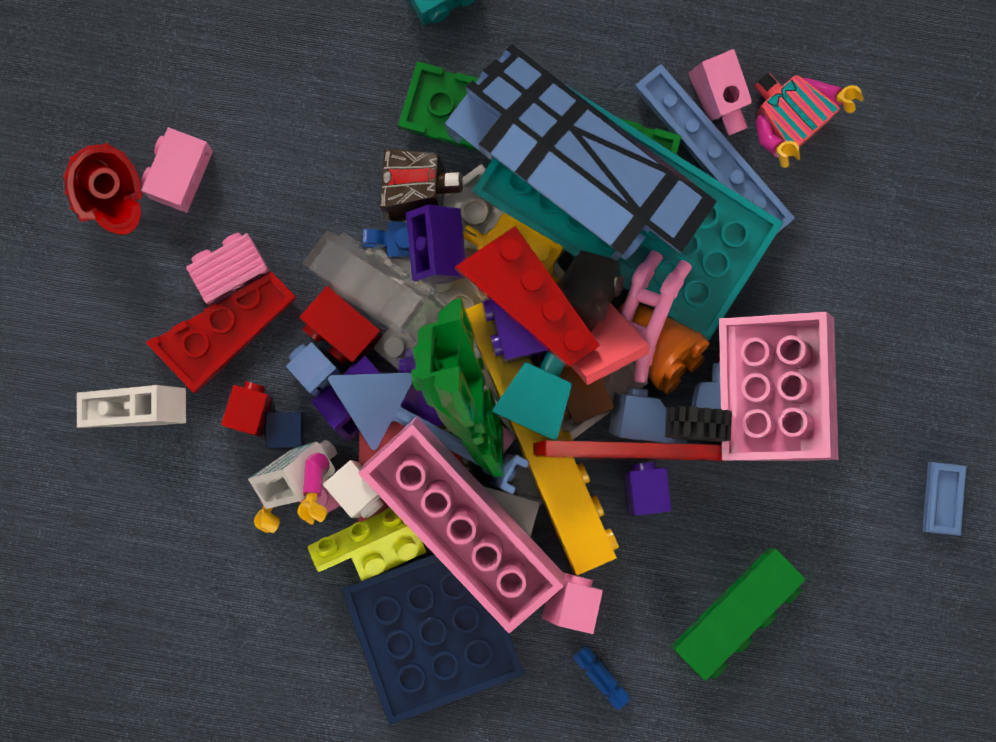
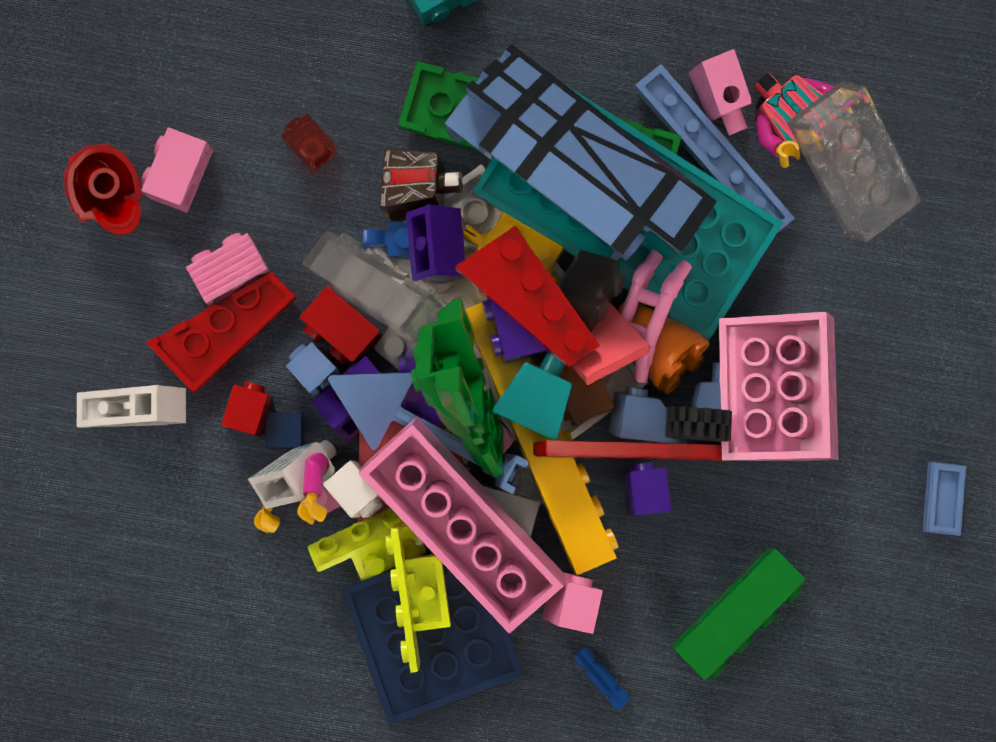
(308, 143): none -> clear red brick
(421, 595): none -> neon yellow bracket
(854, 160): none -> clear brick

